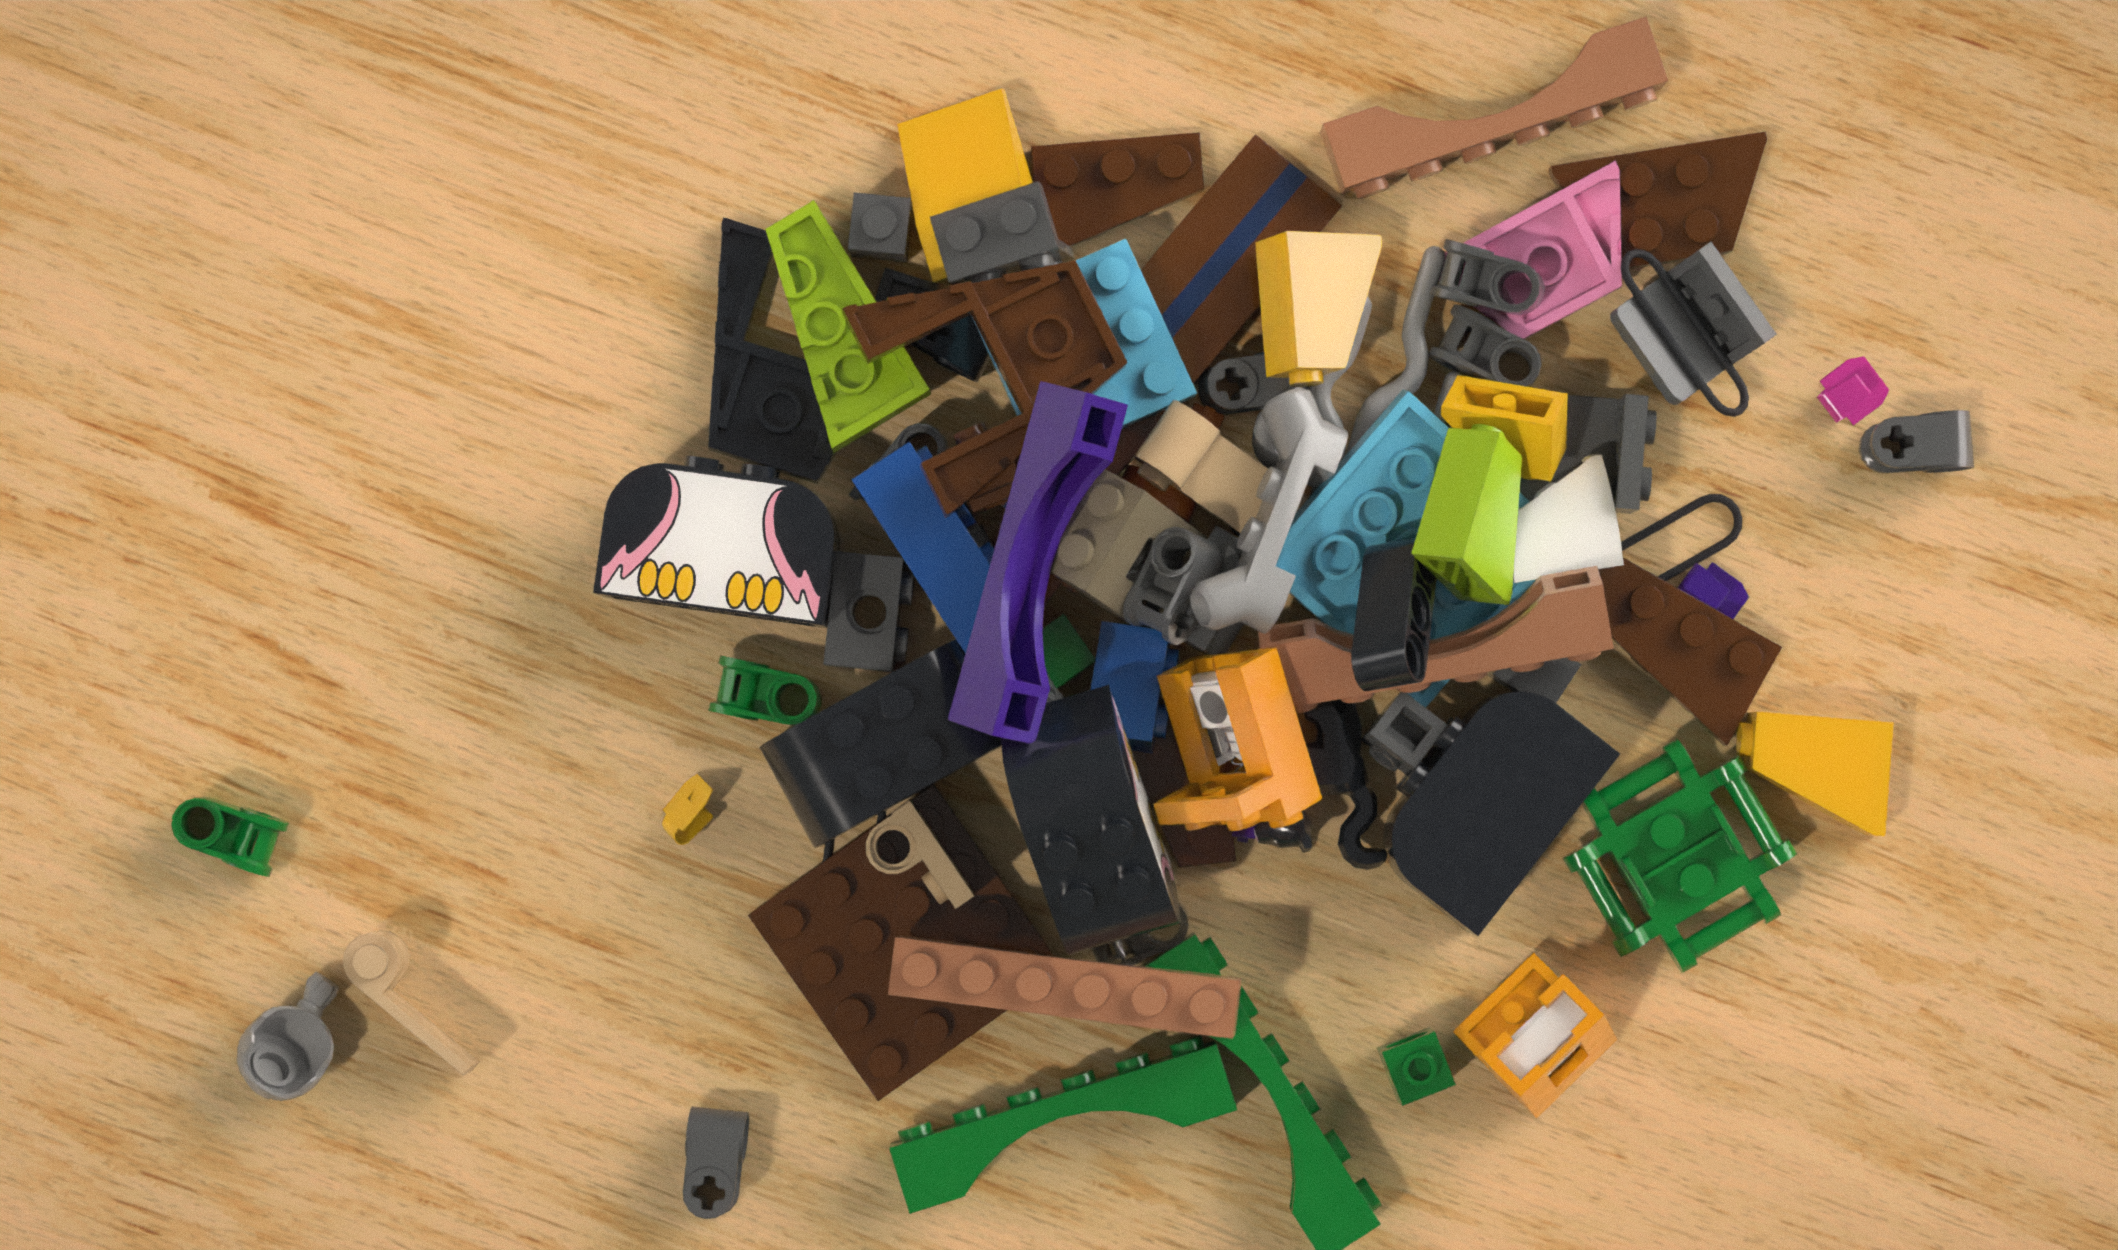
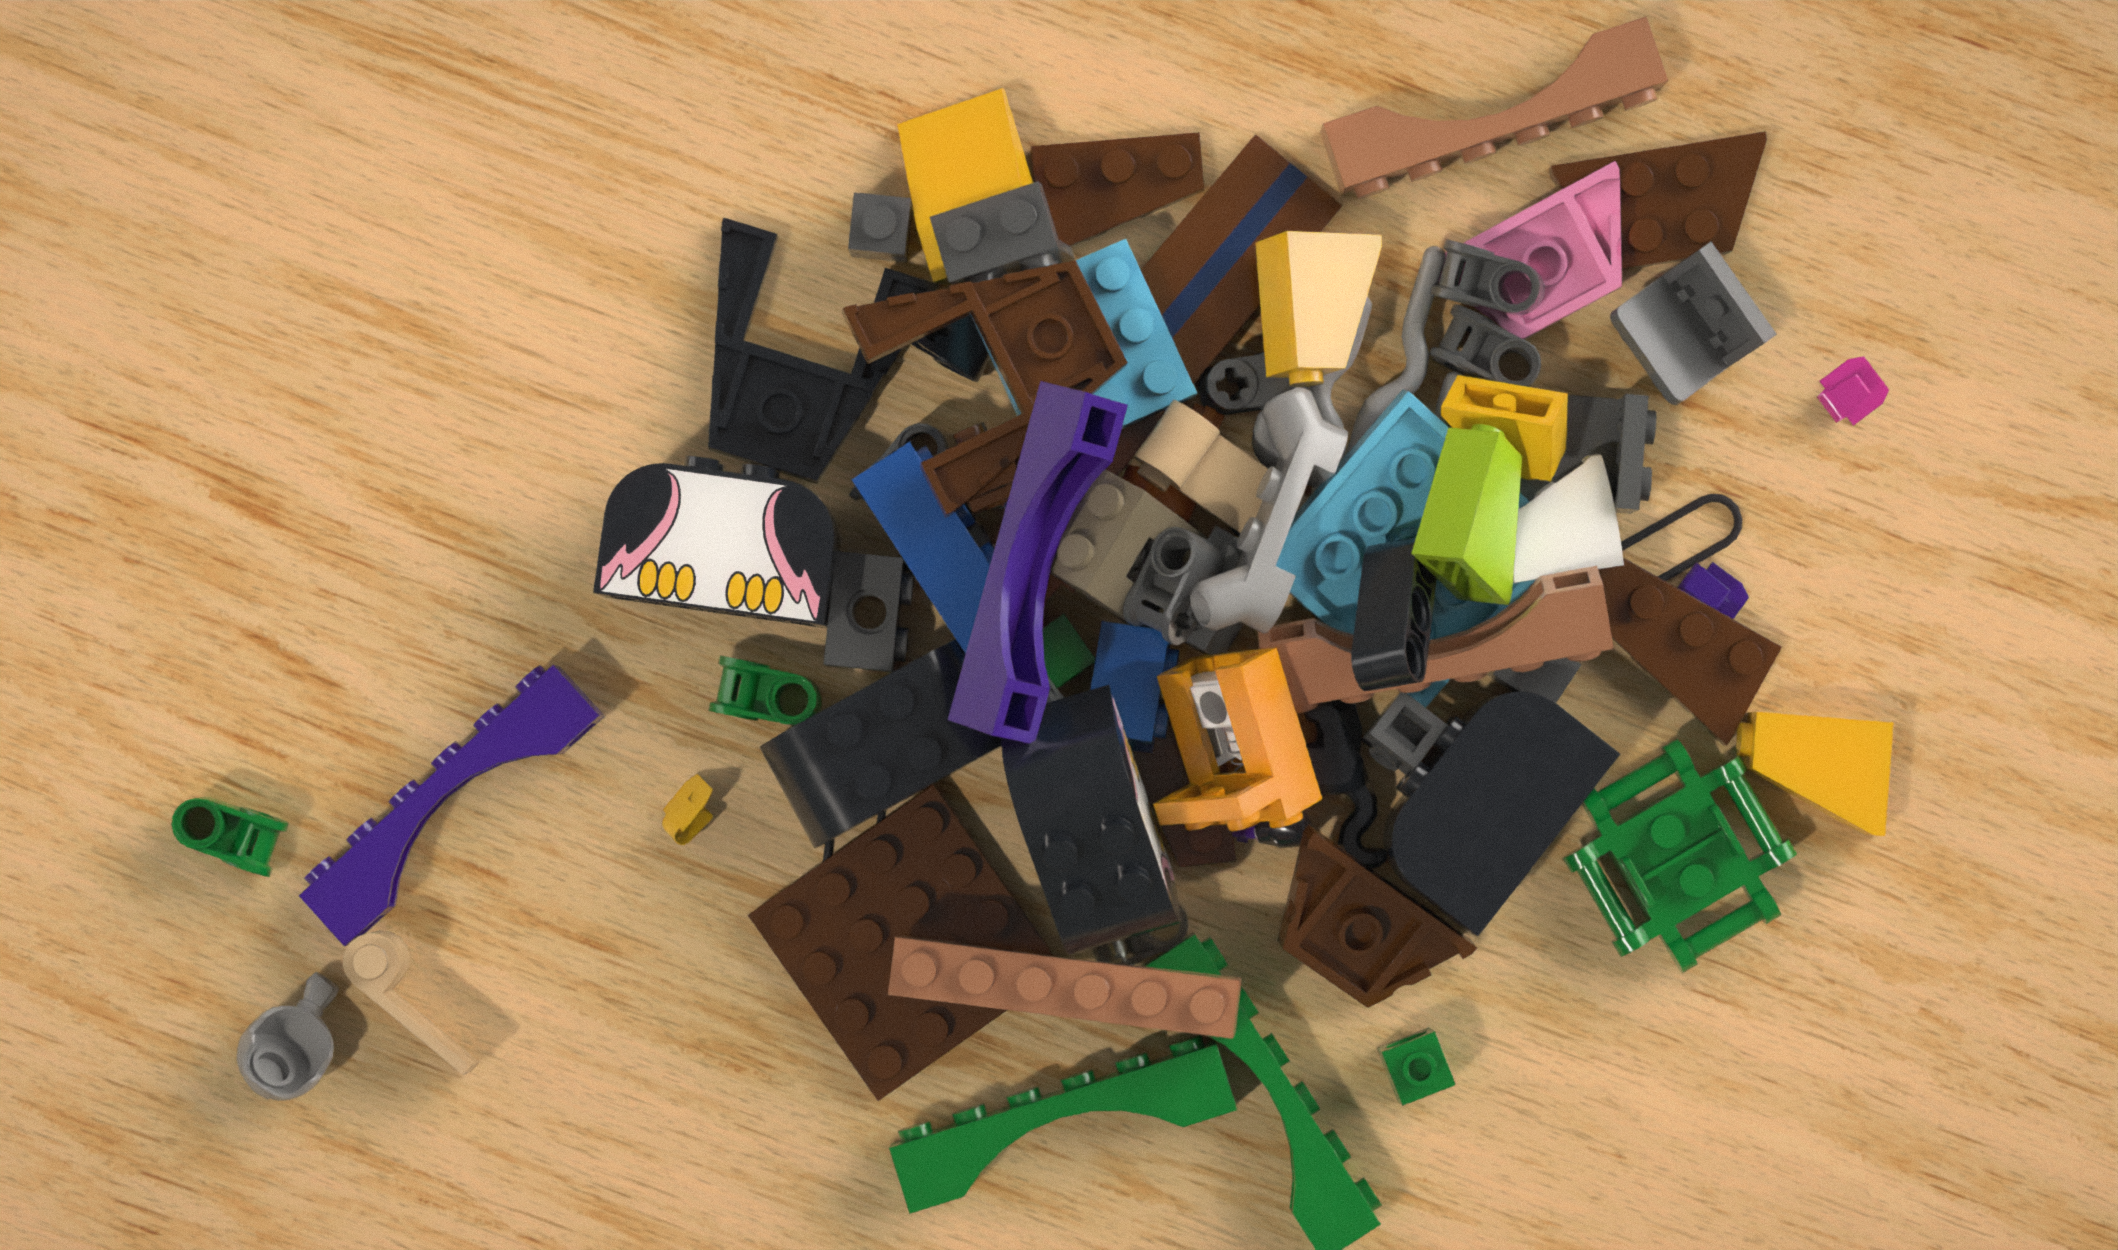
(365, 881): none -> dark purple arch
(717, 1149): dark grey piece -> none
(818, 286): lime wing -> none
(943, 877): tan plate -> none
(1360, 925): none -> reddish brown wing
(1536, 1034): light orange brick -> none
(1744, 397): black piece -> none
(1927, 443): dark grey piece -> none

